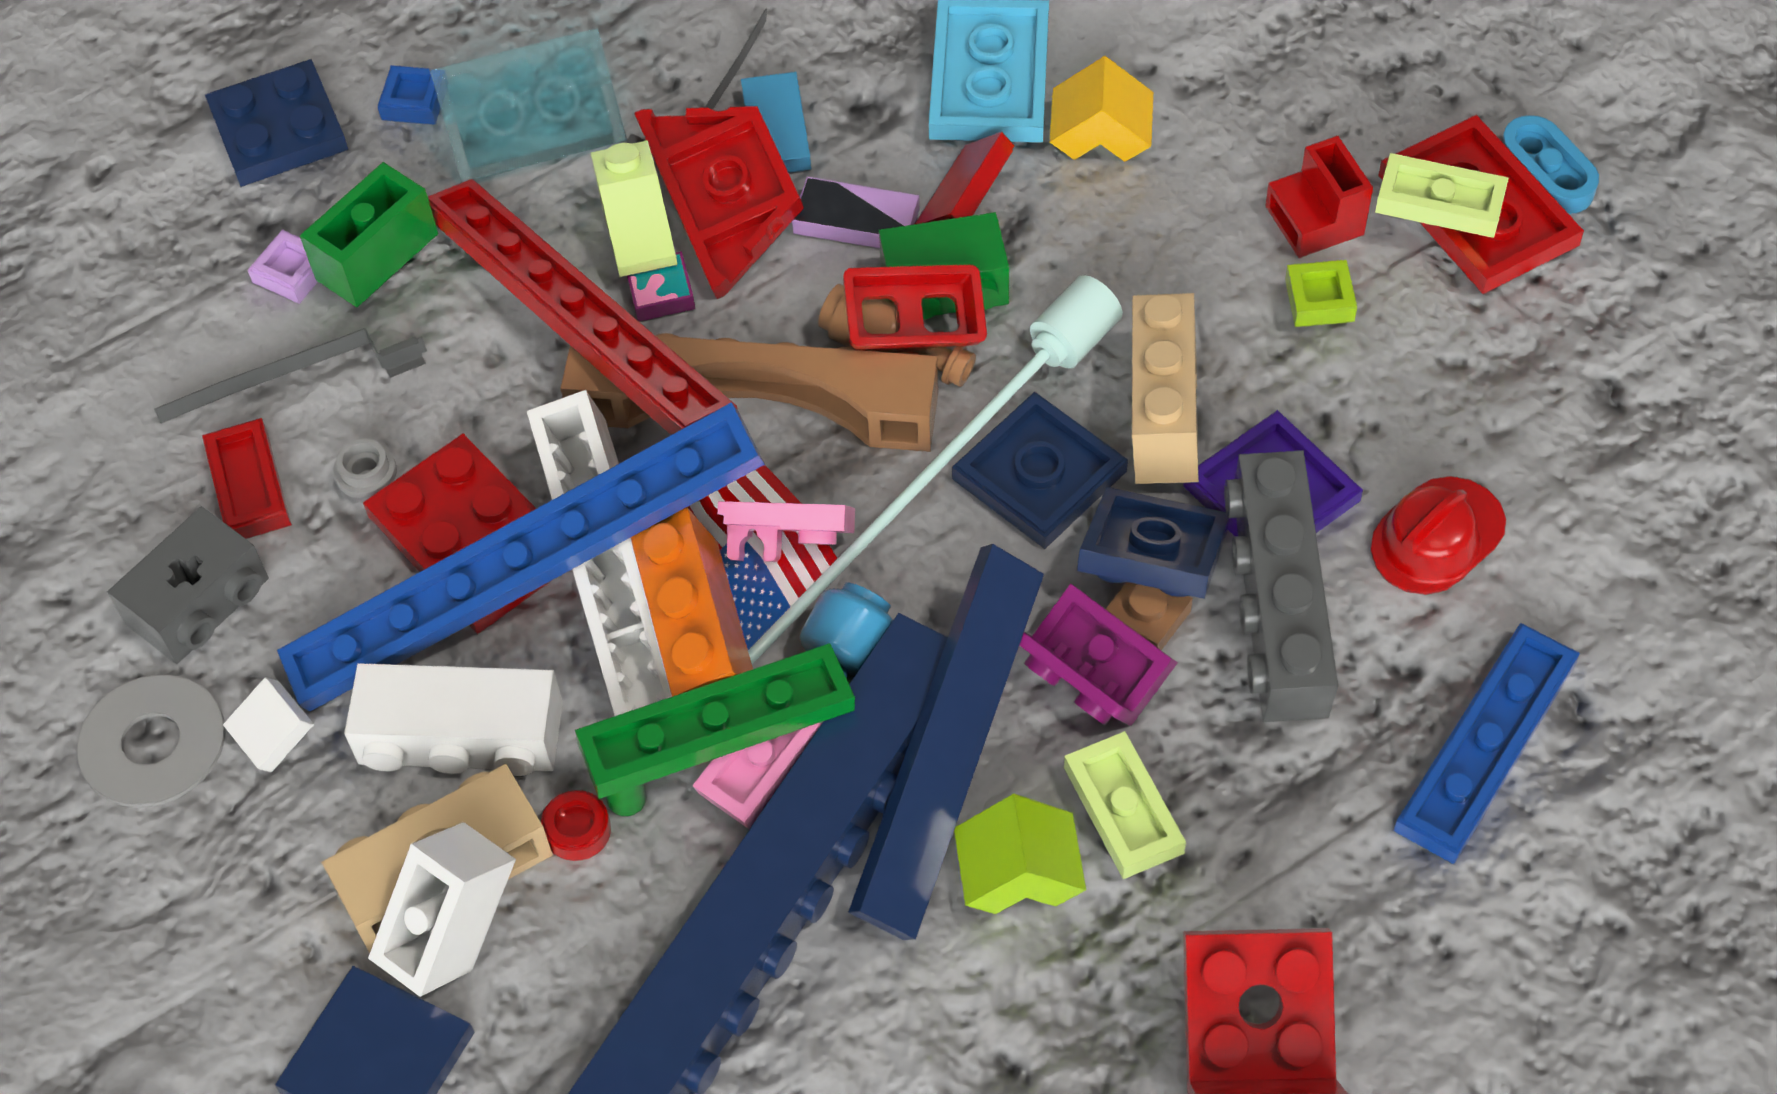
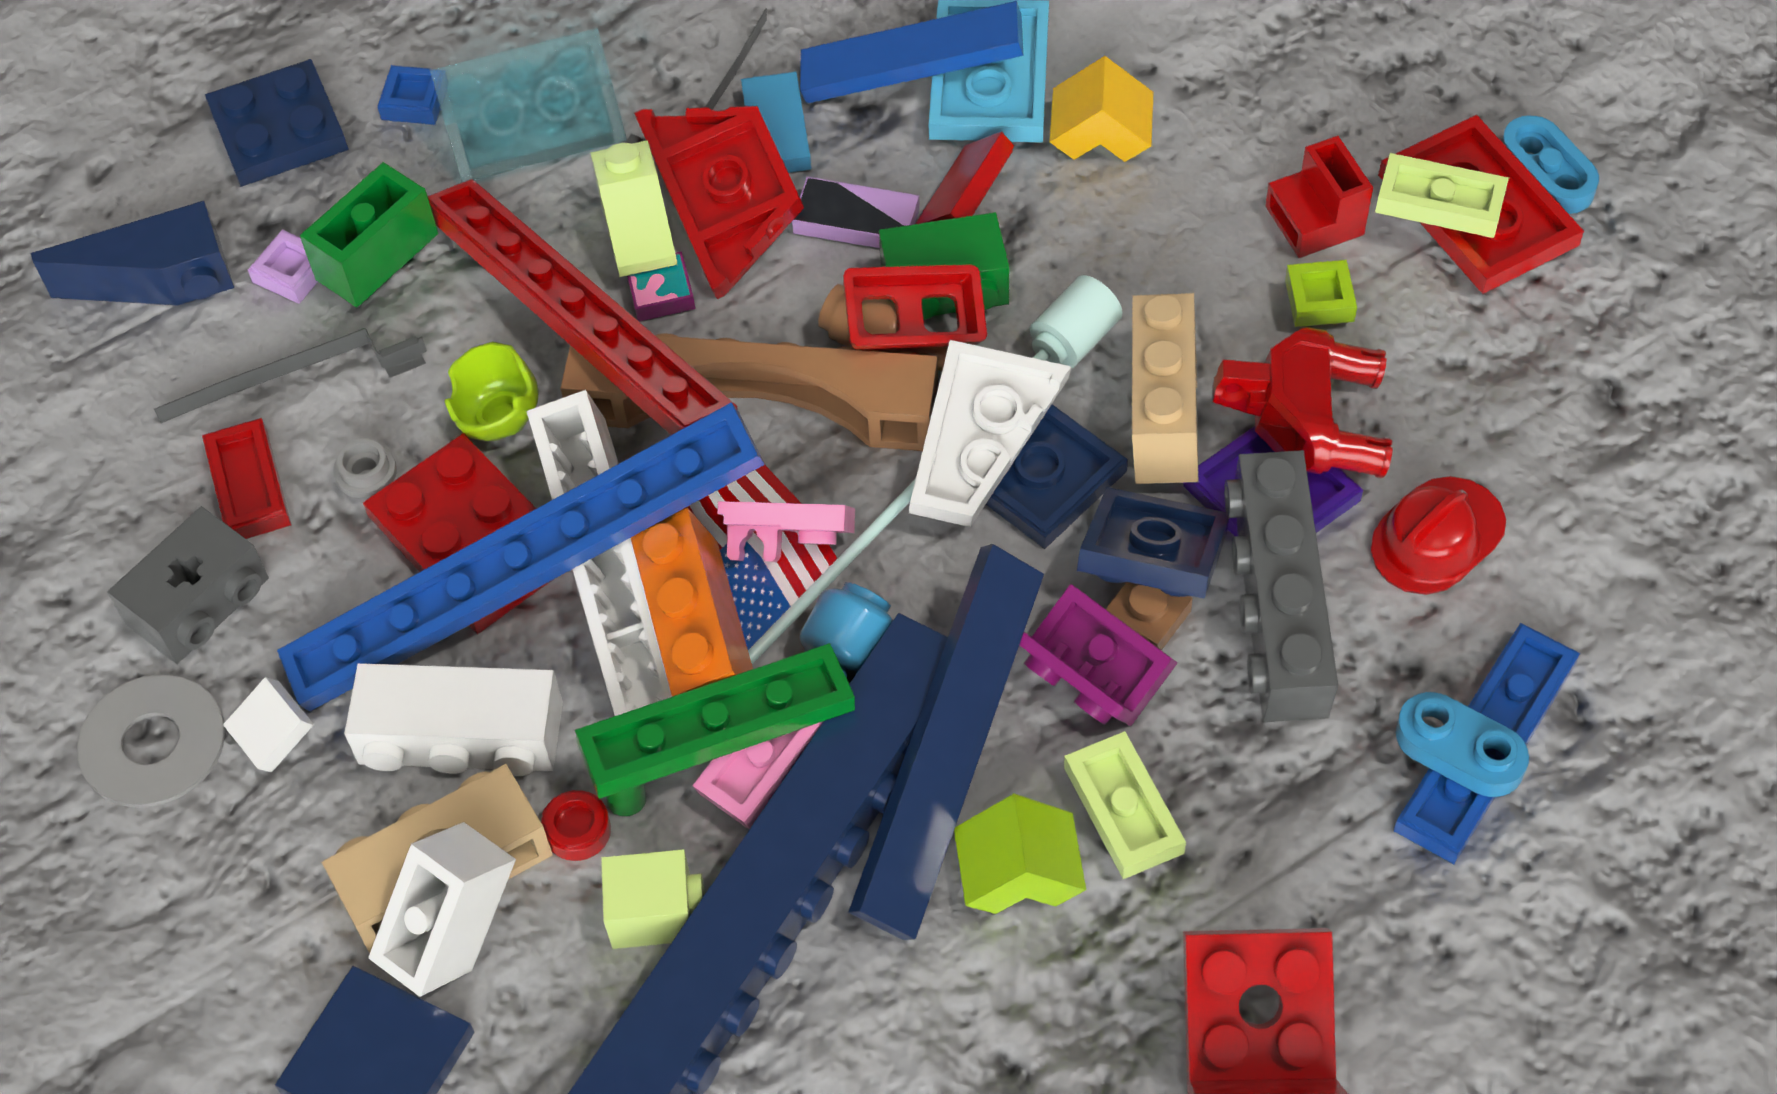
(147, 261): none -> dark blue slope
(491, 392): none -> lime hair
(648, 897): none -> yellowish green brick
(911, 52): none -> blue tile
(978, 427): none -> white wing
(1295, 401): none -> red connector
(1460, 744): none -> dark azure plate

